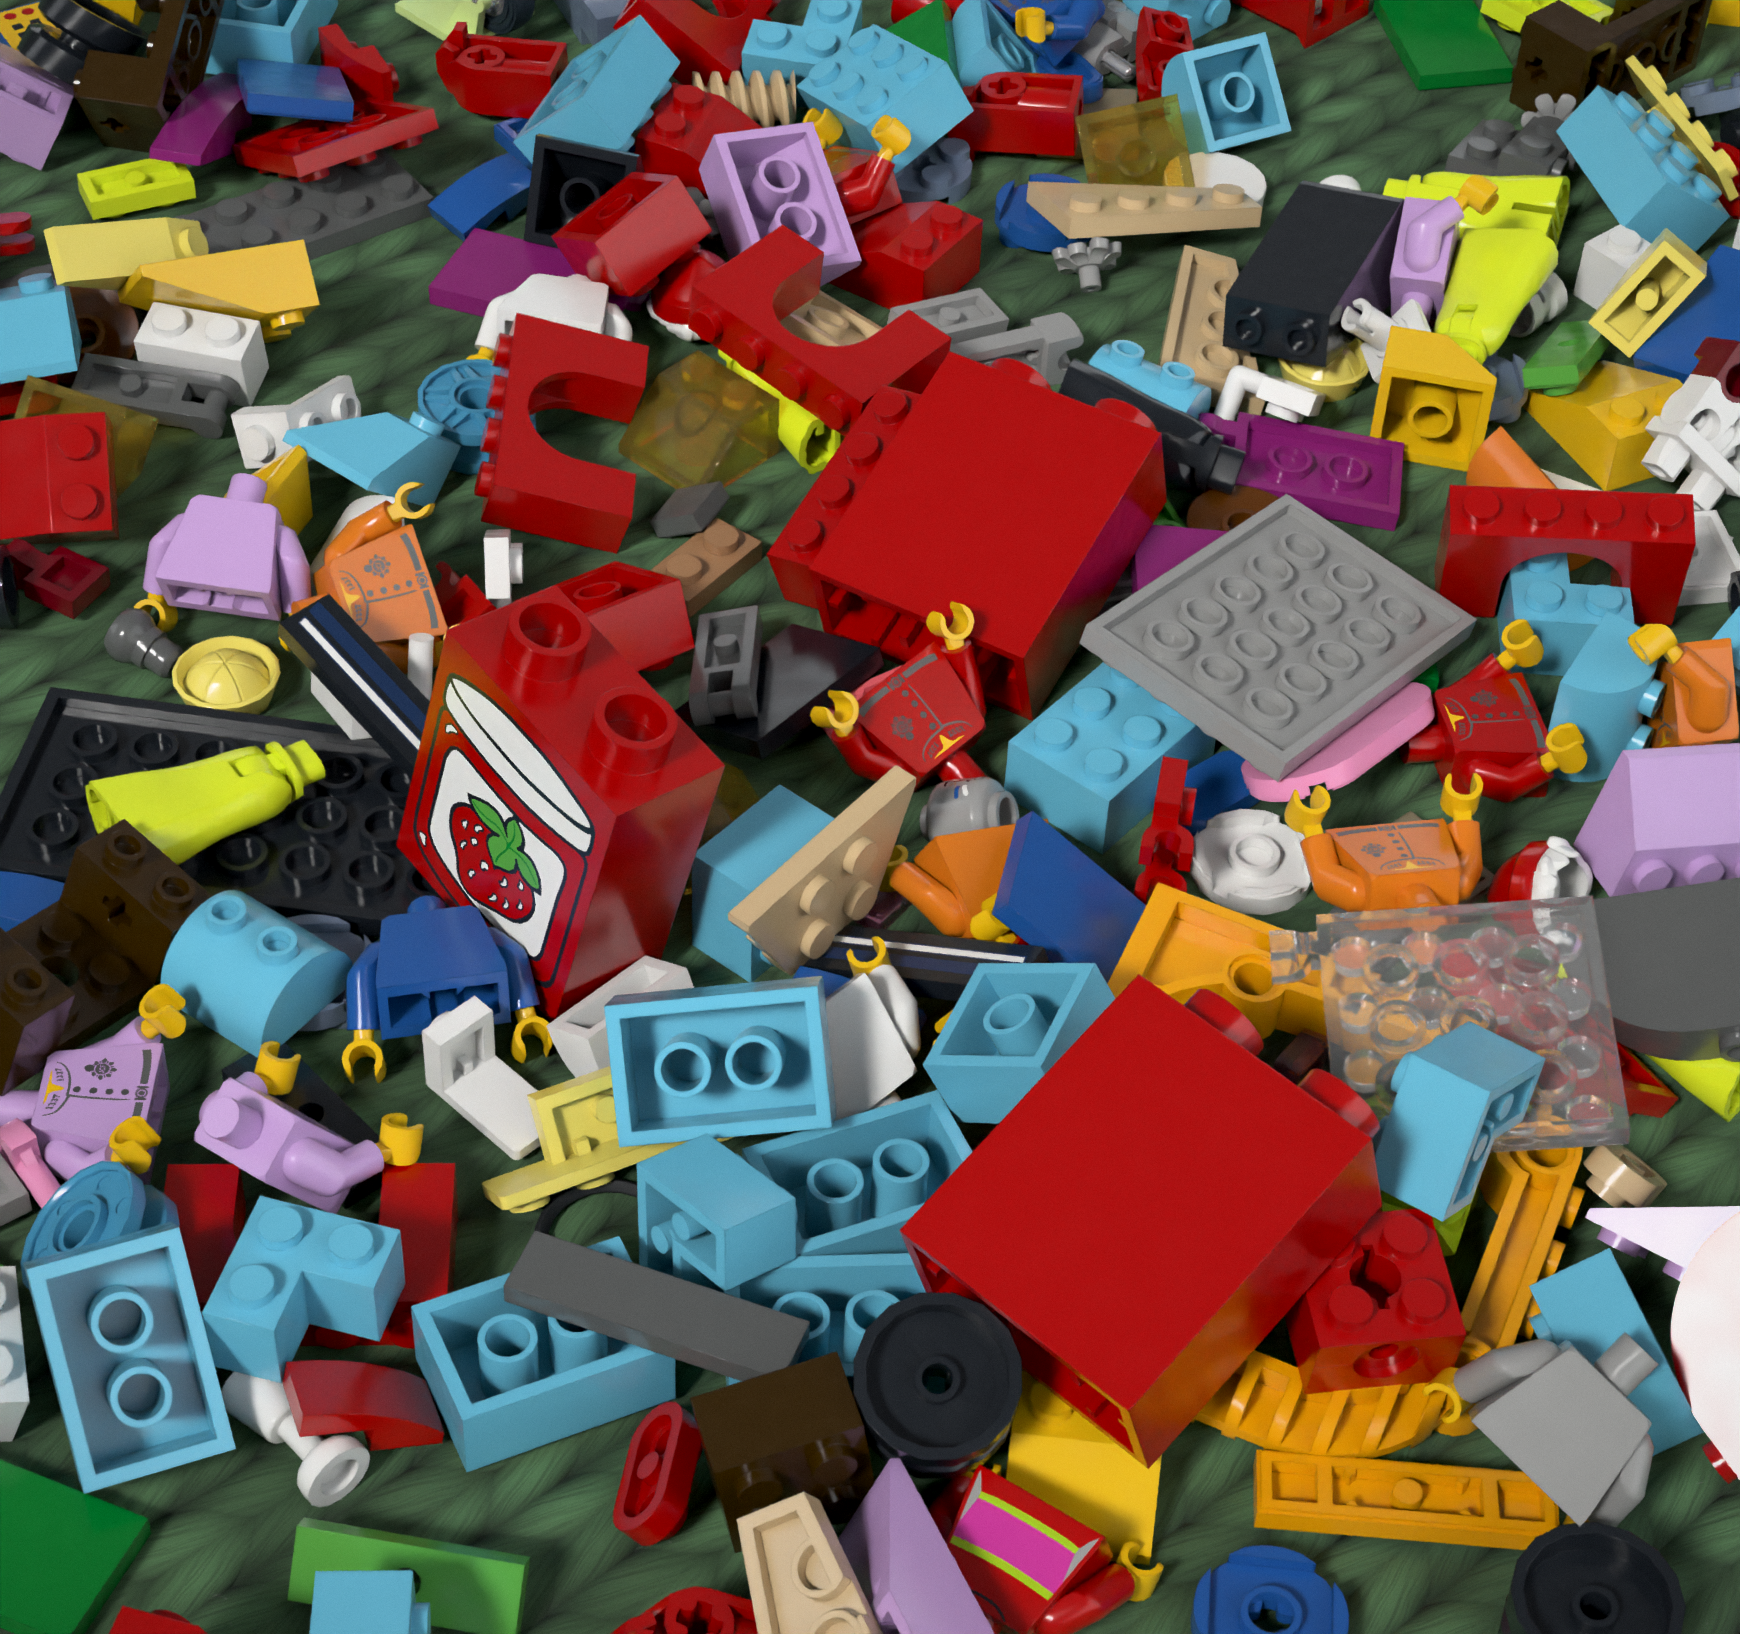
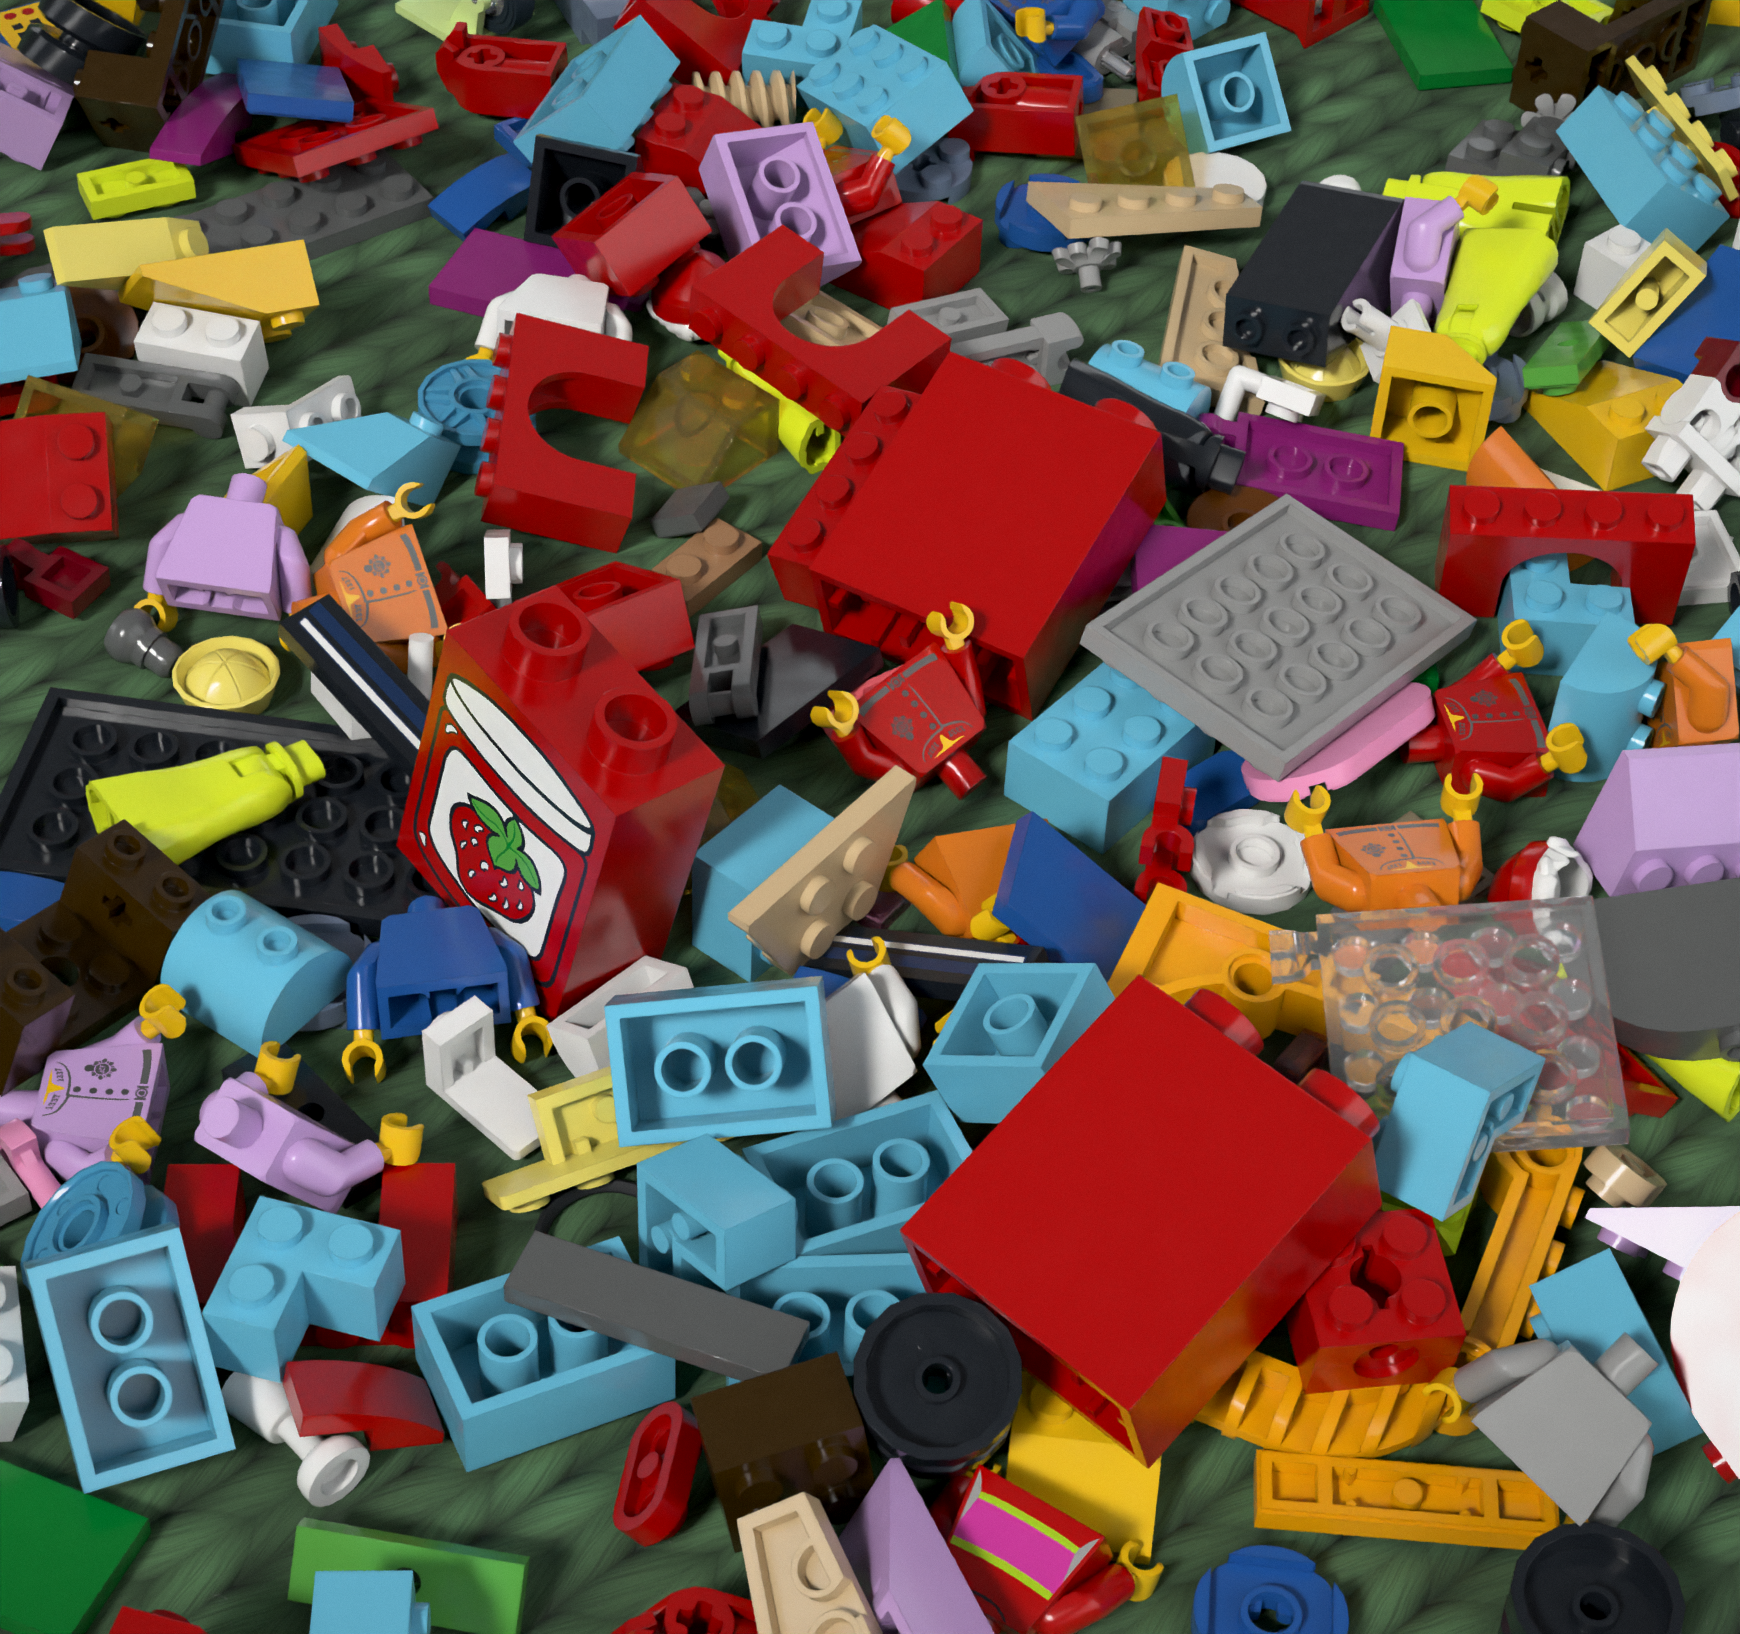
(967, 806): light grey head -> none

